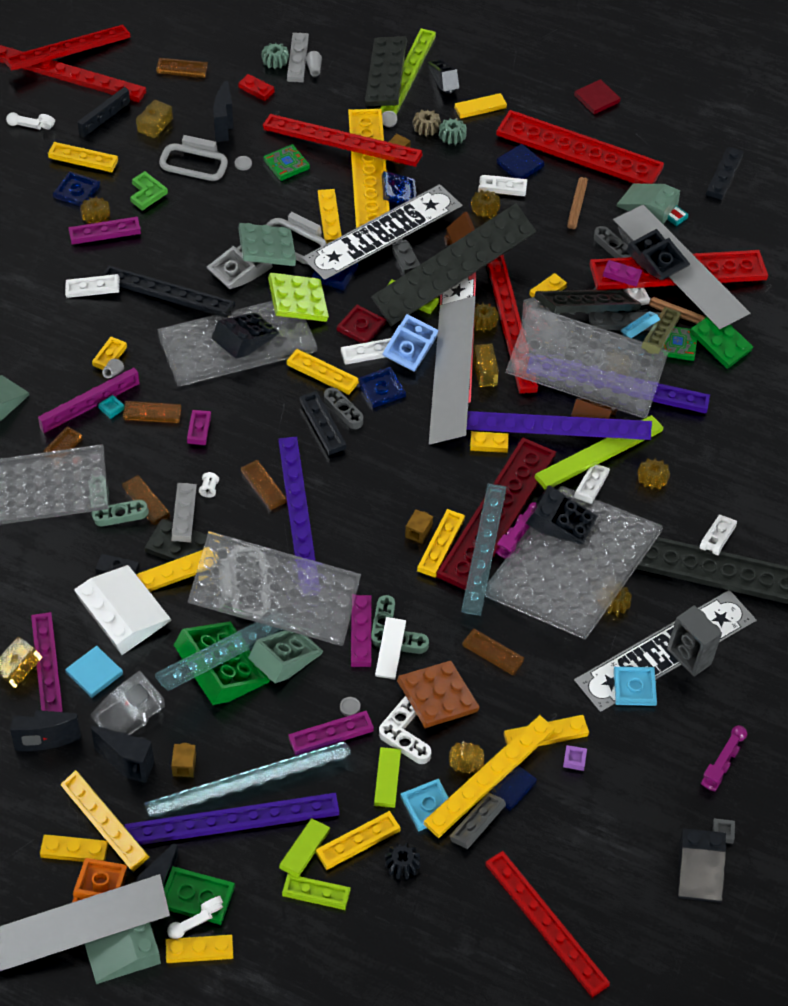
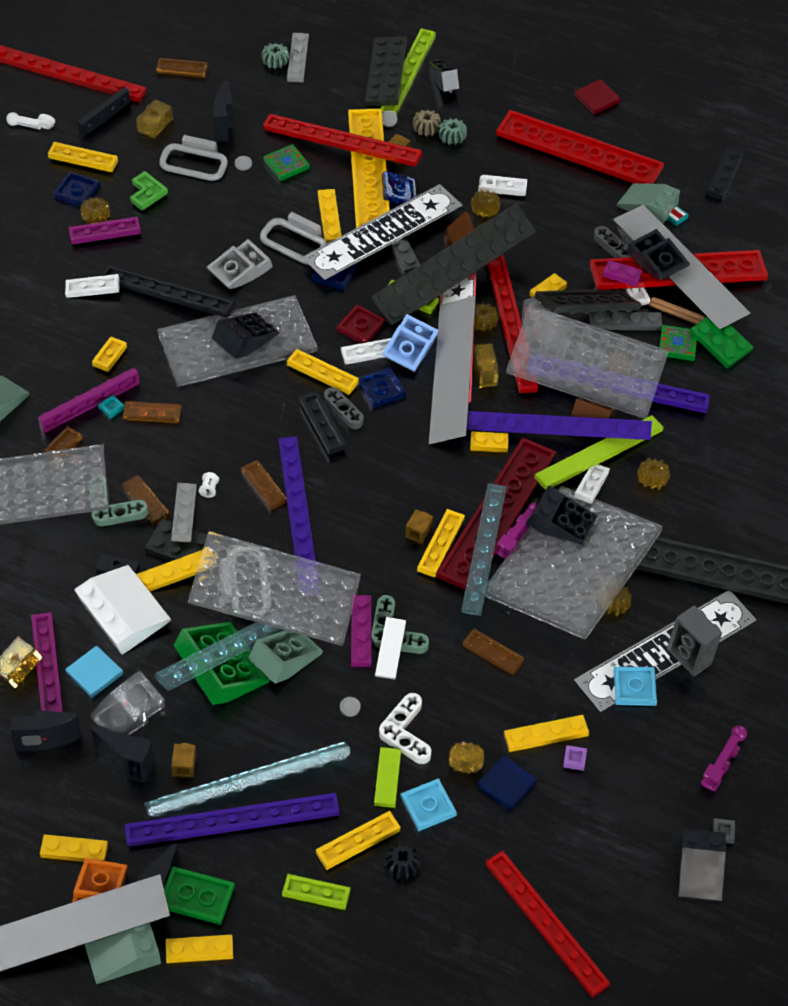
(67, 47): red tile -> none
(105, 821): yellow tile -> none
(113, 368): light grey cone -> none
(176, 930): white piece -> none
(199, 427): magenta plate -> none
(256, 87): red plate -> none
(267, 244): sand green plate -> none
(298, 297): lime plate -> none
(304, 848): lime tile -> none
(314, 62): light grey cone -> none
(330, 732): magenta plate -> none
(438, 694): dark orange plate -> none
(477, 820): dark grey plate -> none
(480, 105): yellow tile -> none
(488, 776): yellow plate -> none
(520, 162): clear blue tile -> none
(577, 203): medium nougat axle -> none
(640, 324): medium azure tile -> none
(661, 331): olive plate -> none
(718, 534): white plate -> none

